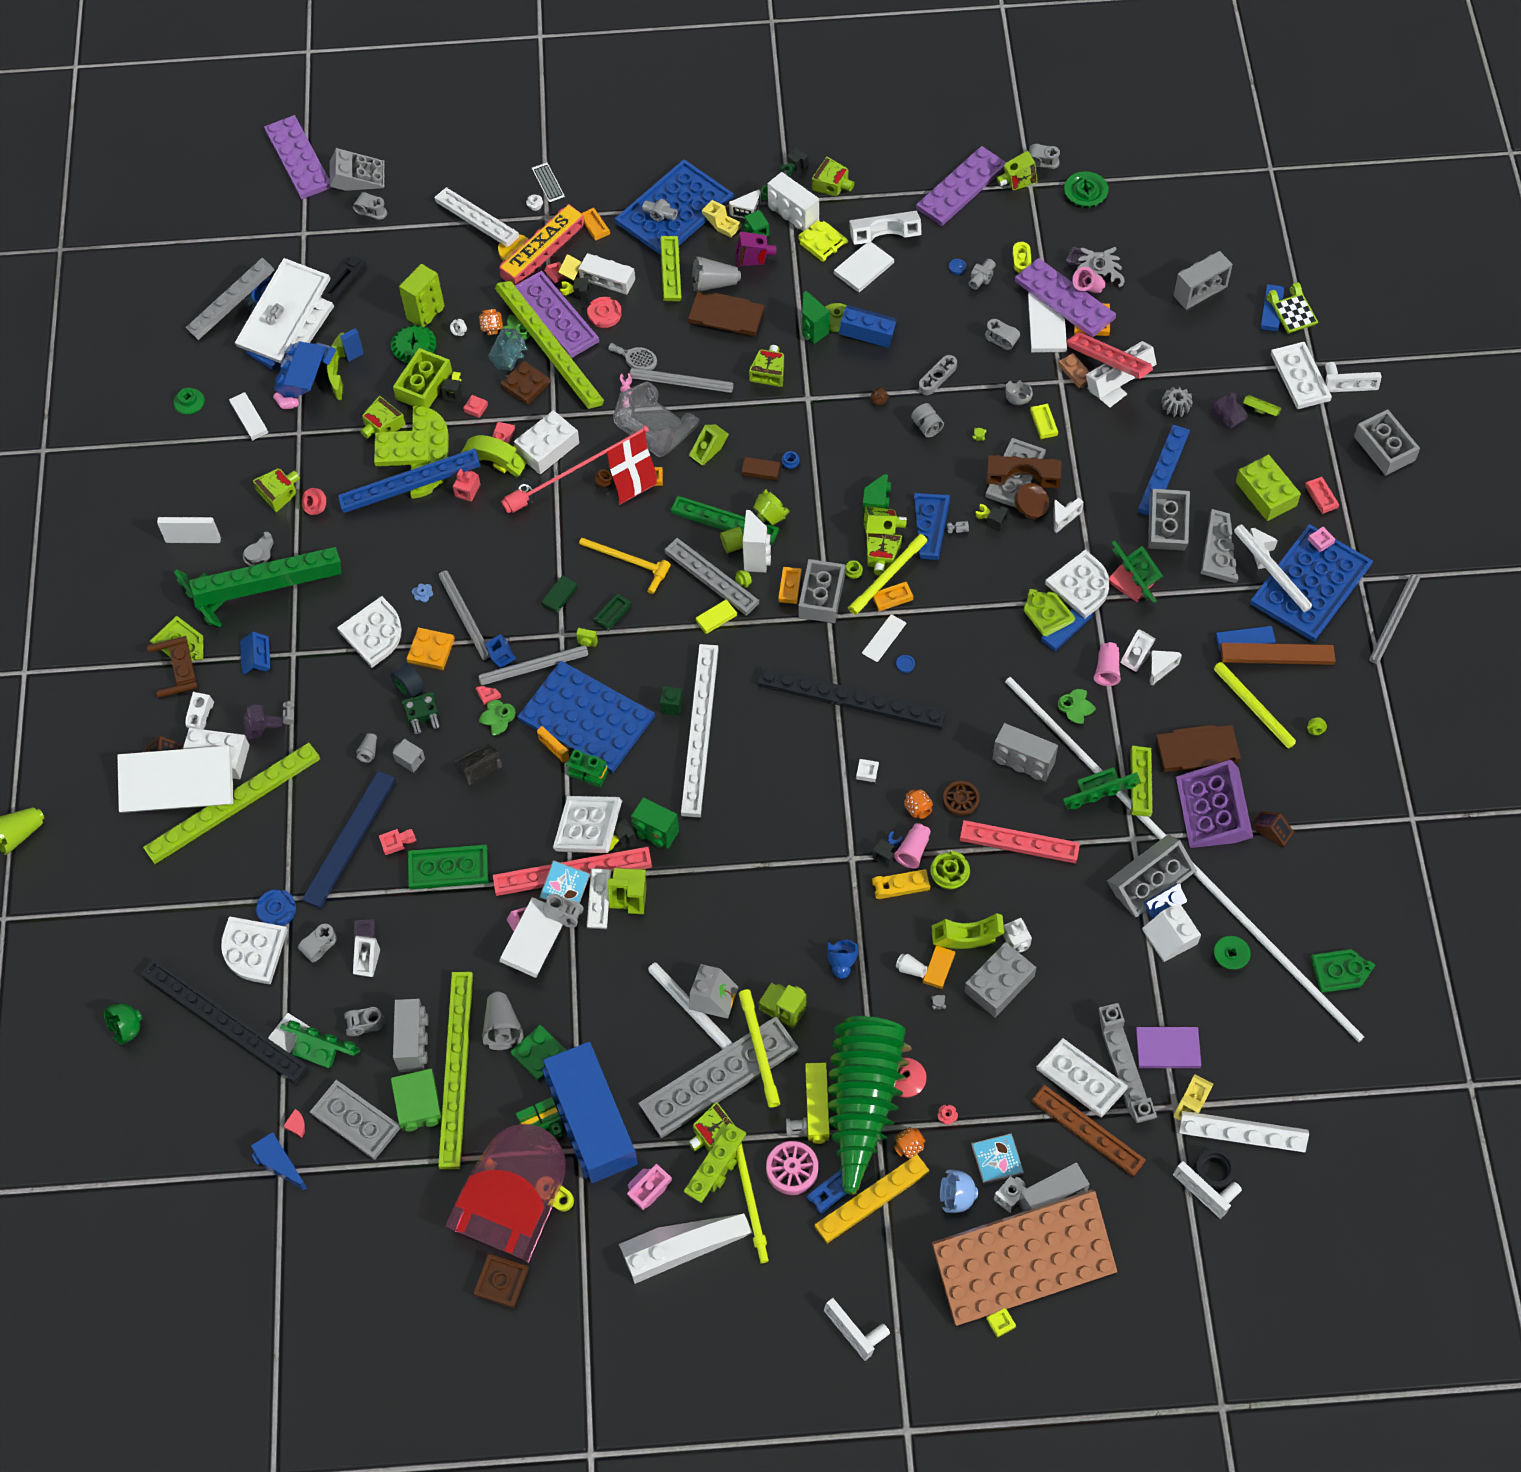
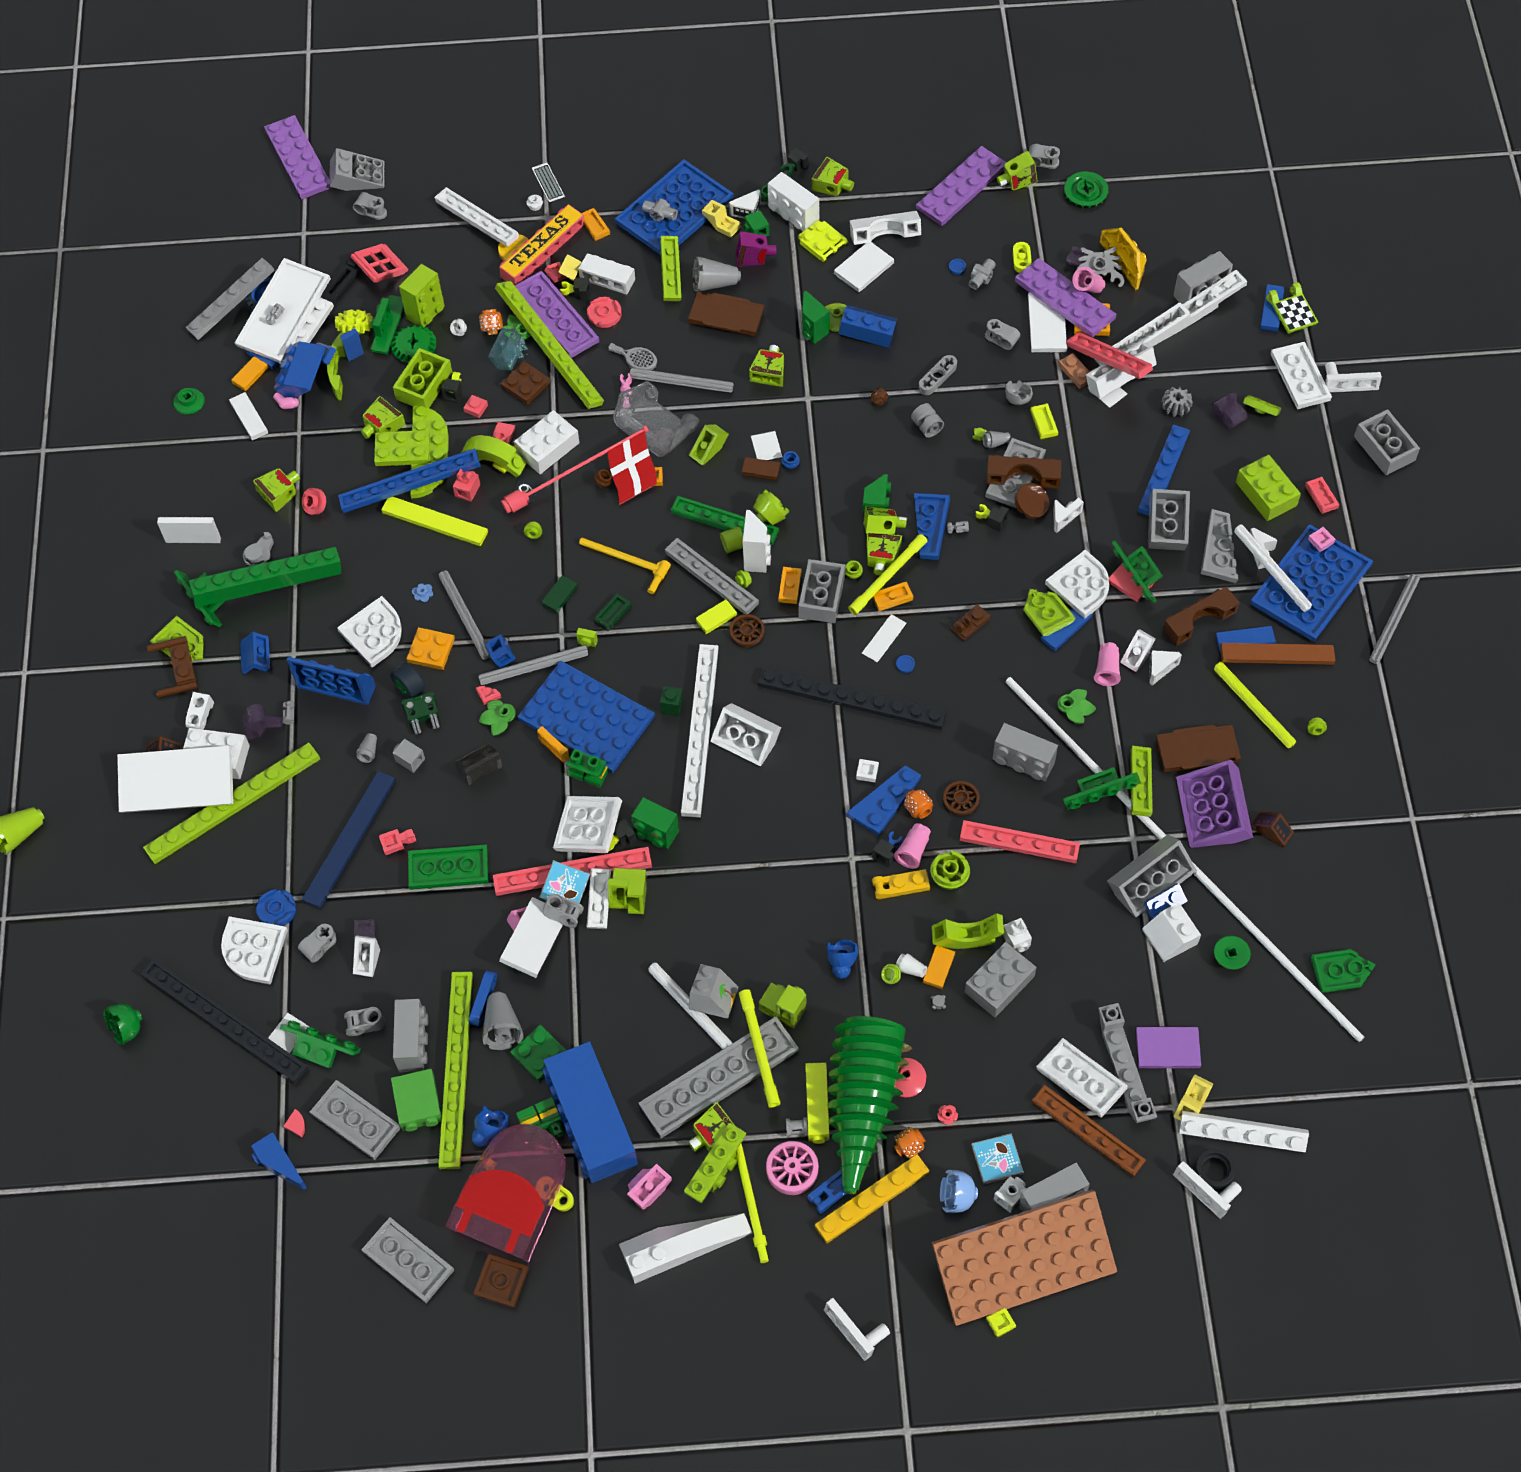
(249, 373): none -> light orange tile
(332, 680): none -> blue slope
(353, 319): none -> neon yellow gear
(358, 257): none -> coral piece
(386, 322): none -> green bracket
(407, 1260): none -> light grey plate
(435, 521): none -> neon yellow tile
(486, 989): none -> blue beam
(488, 1125): none -> blue piece
(533, 530): none -> lime plate
(745, 734): none -> white slope
(747, 630): none -> reddish brown wheel
(766, 446): none -> white sticker
(882, 804): none -> blue wing
(891, 974): none -> lime plate
(970, 622): none -> reddish brown plate
(993, 439): none -> light grey cone
(1130, 256): none -> yellow wedge
(1184, 314): none -> white slope
(1219, 605): none -> reddish brown arch

